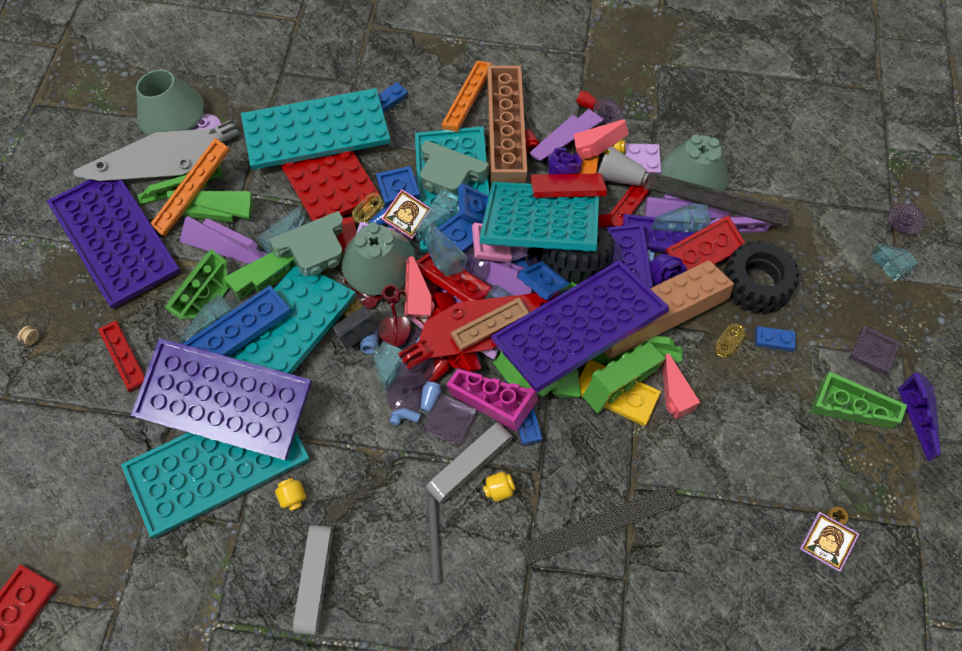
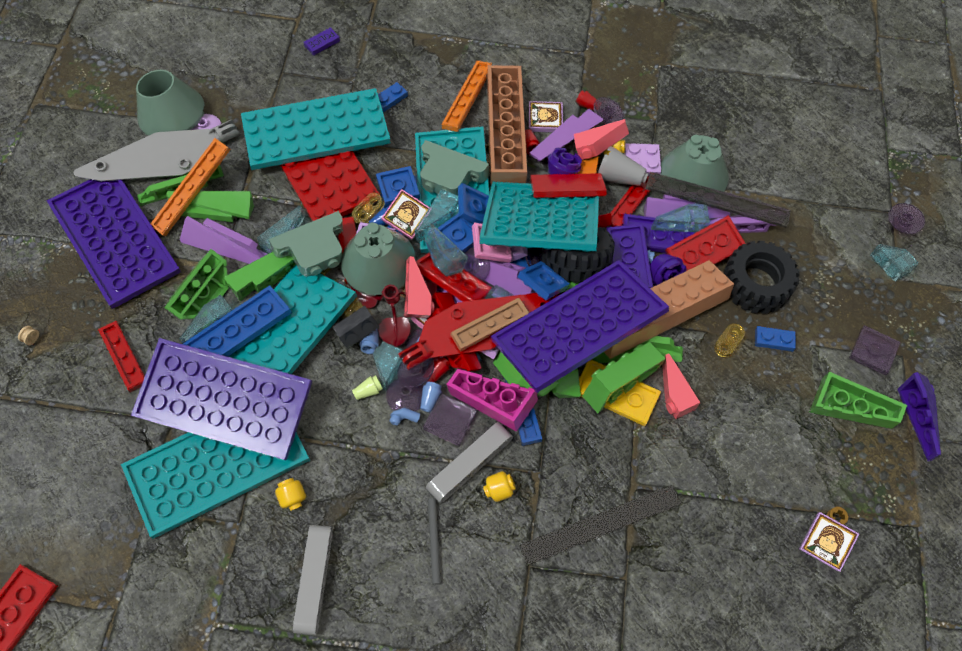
(321, 41): none -> dark purple tile
(369, 387): none -> yellowish green cone
(545, 116): none -> tile

